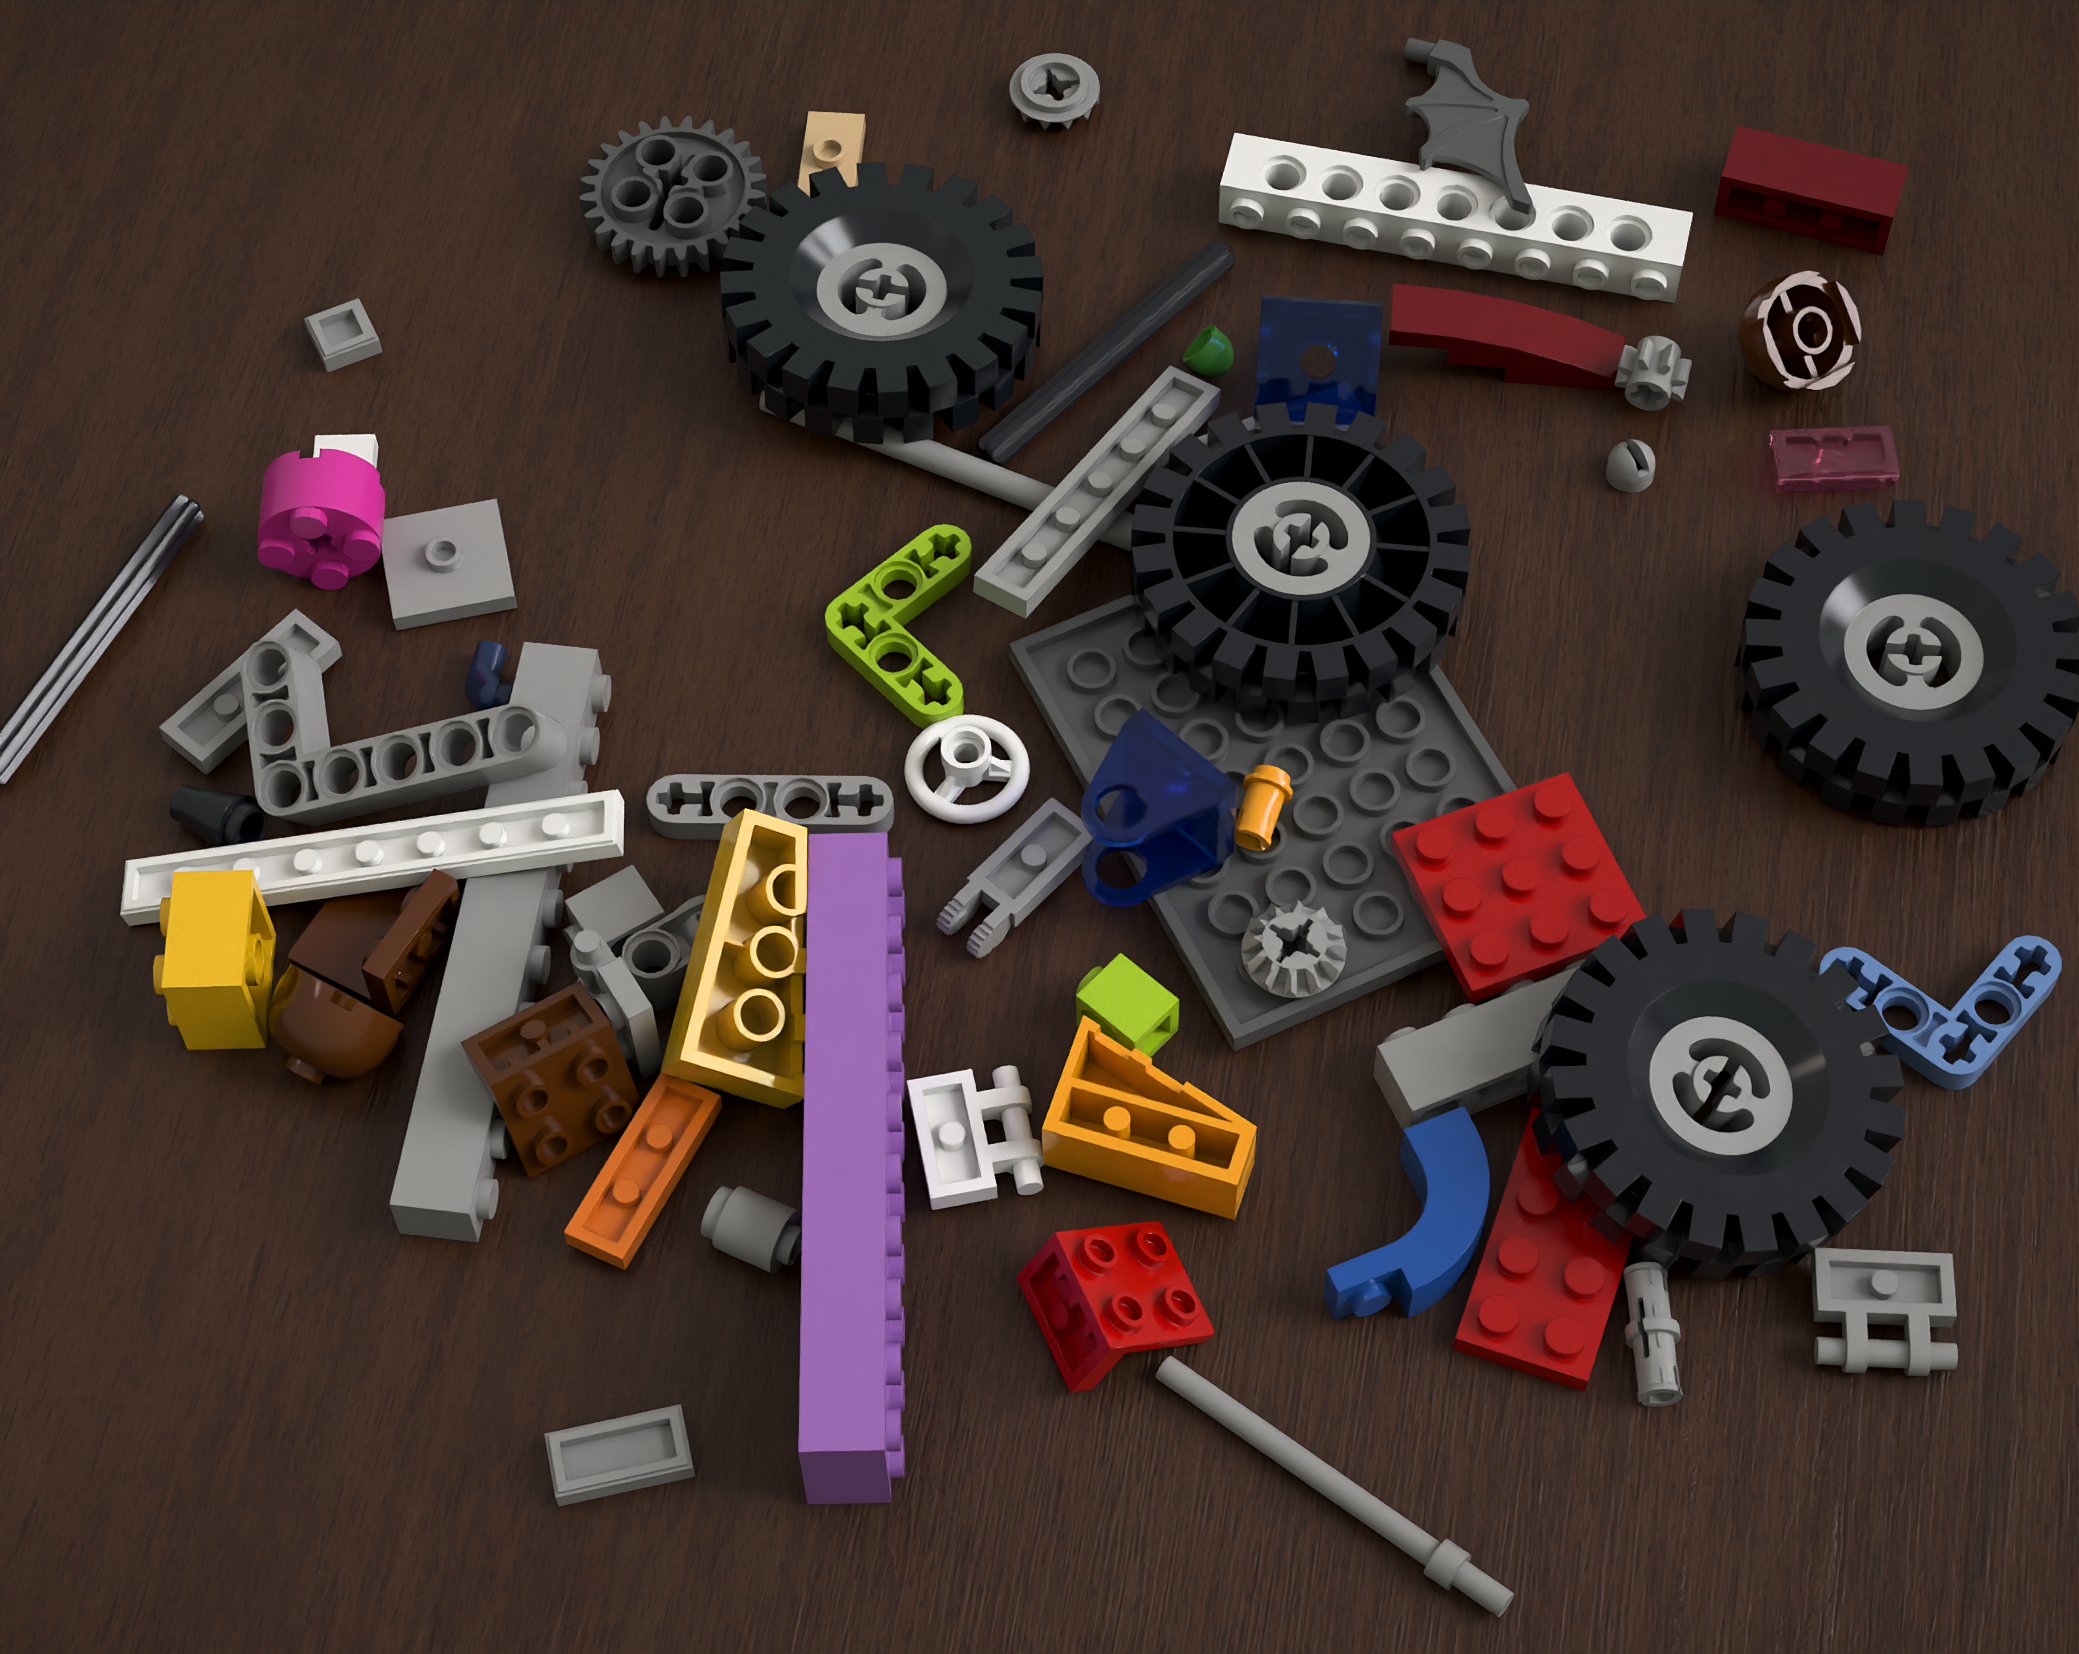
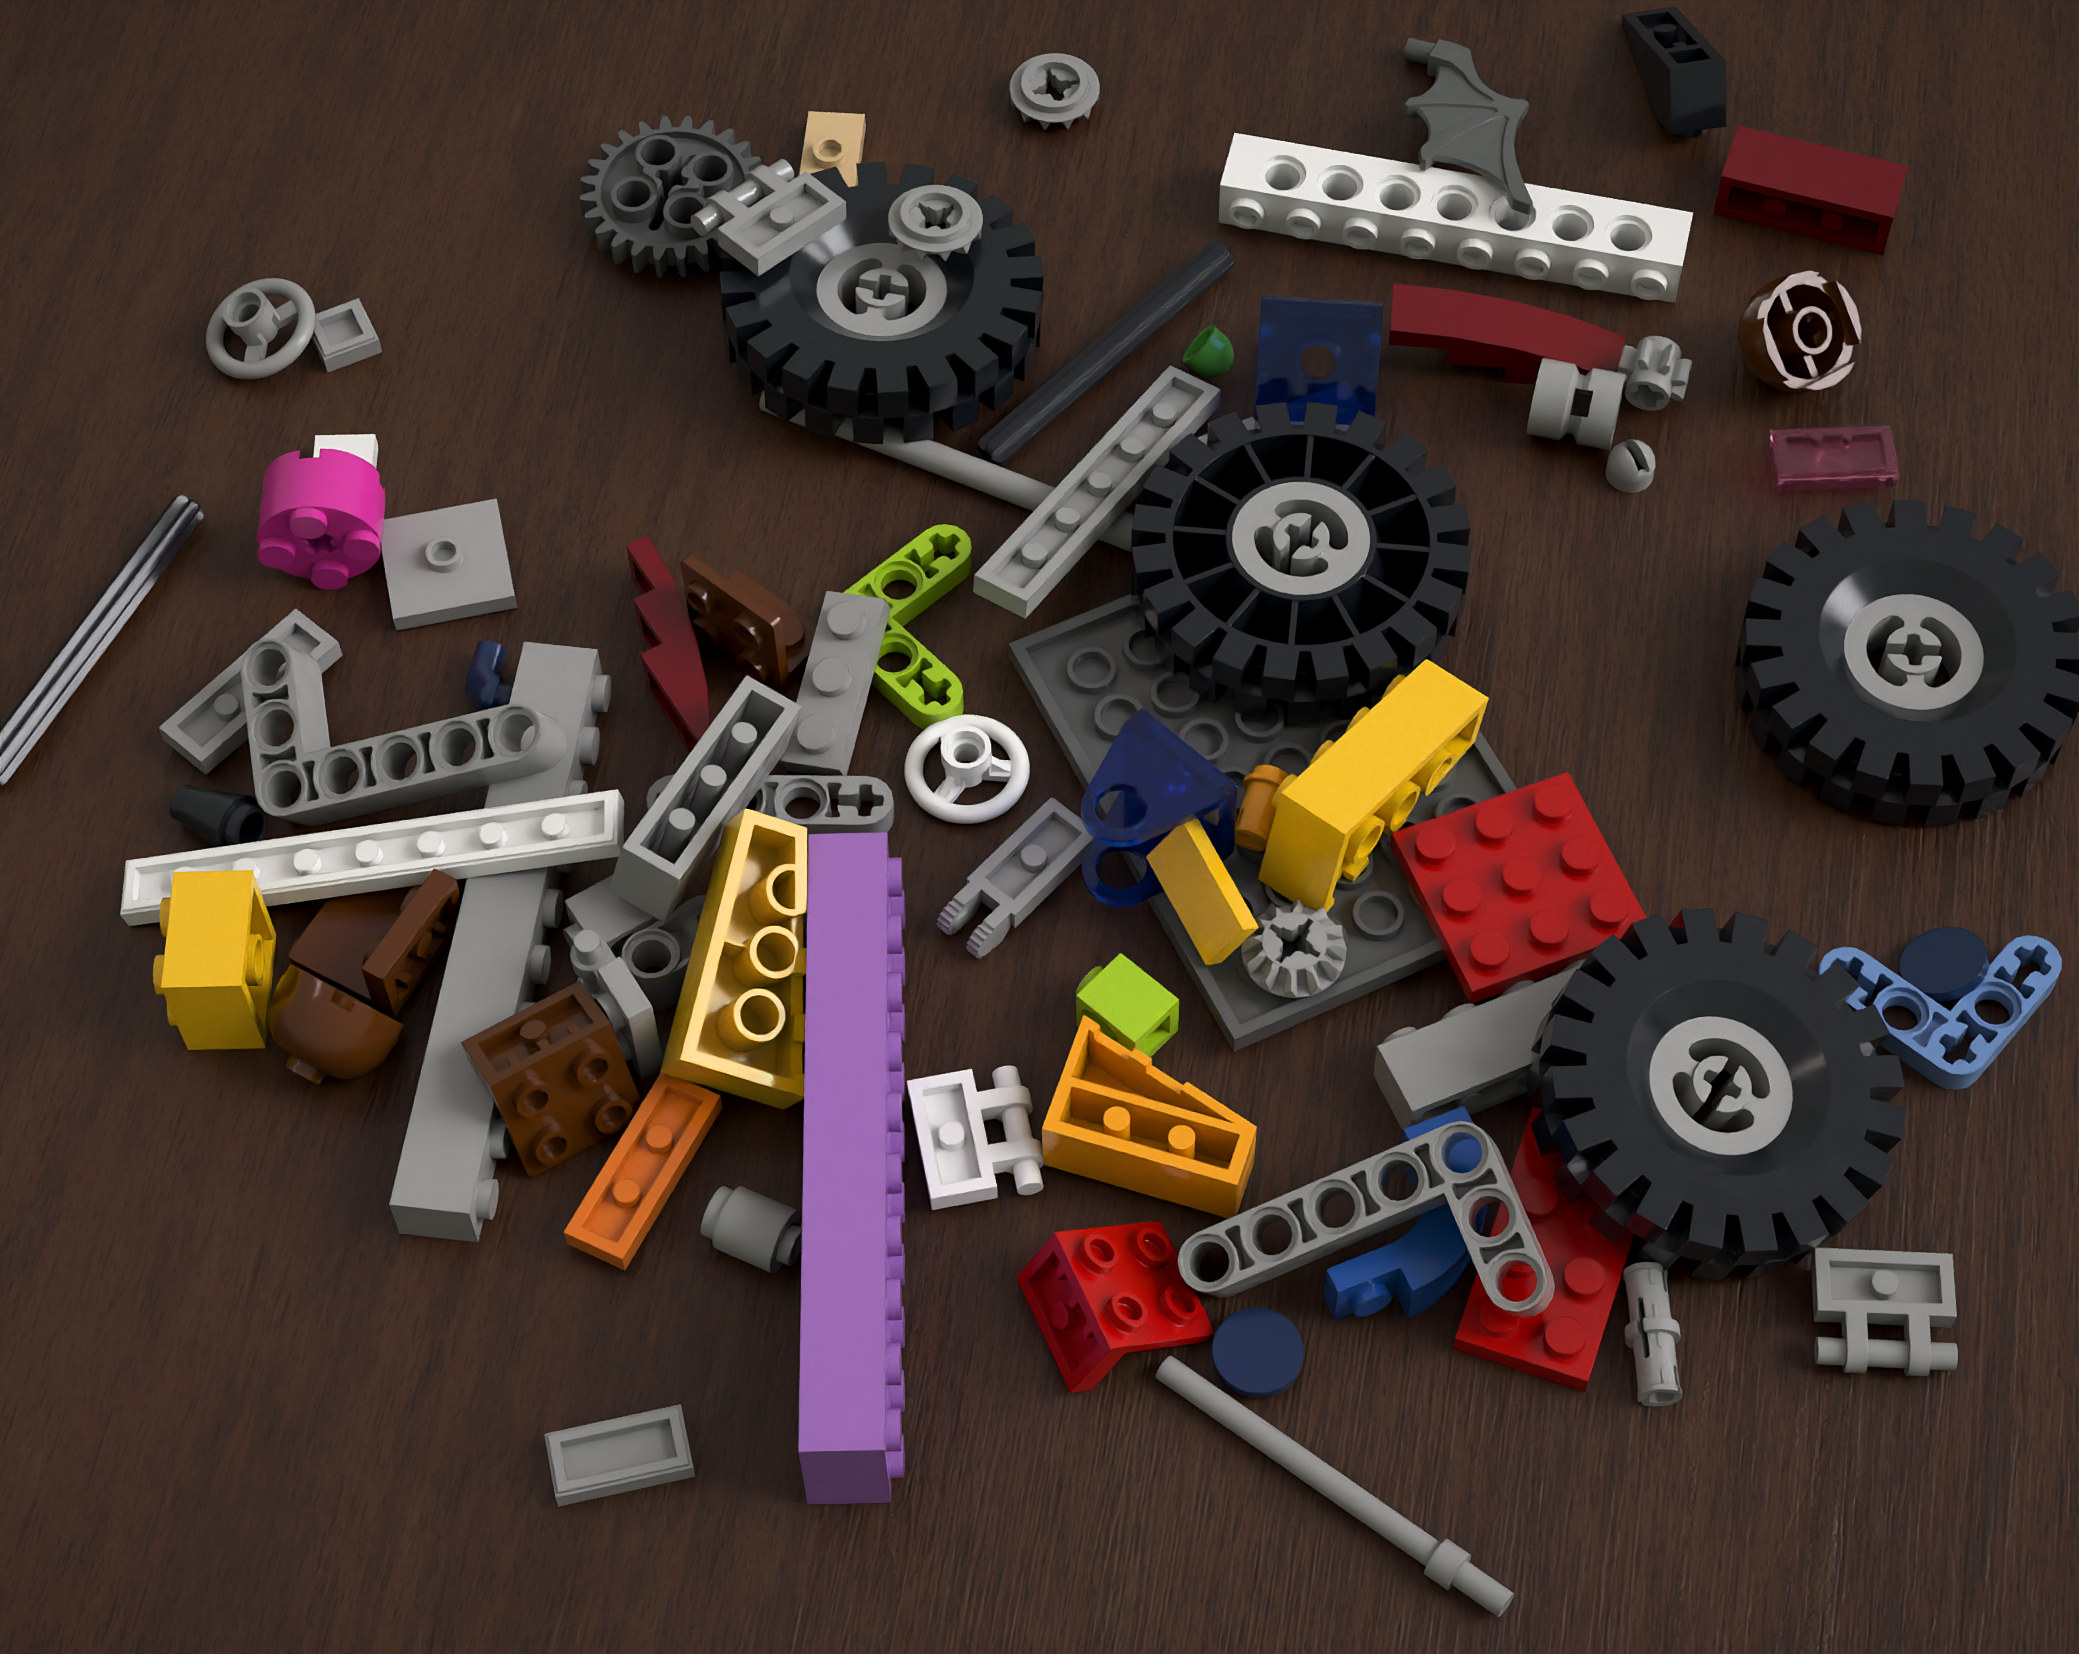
(257, 323): none -> light grey piece
(674, 662): none -> dark red slope
(703, 796): none -> light grey brick
(747, 624): none -> reddish brown bracket
(778, 224): none -> light grey plate
(836, 684): none -> light grey plate
(935, 205): none -> light grey gear
(1202, 892): none -> yellow tile
(1257, 1353): none -> dark blue piece
(1367, 783): none -> yellow wedge
(1377, 1212): none -> light grey beam
(1555, 399): none -> light grey wheel
(1678, 70): none -> black slope
(1945, 963): none -> dark blue piece

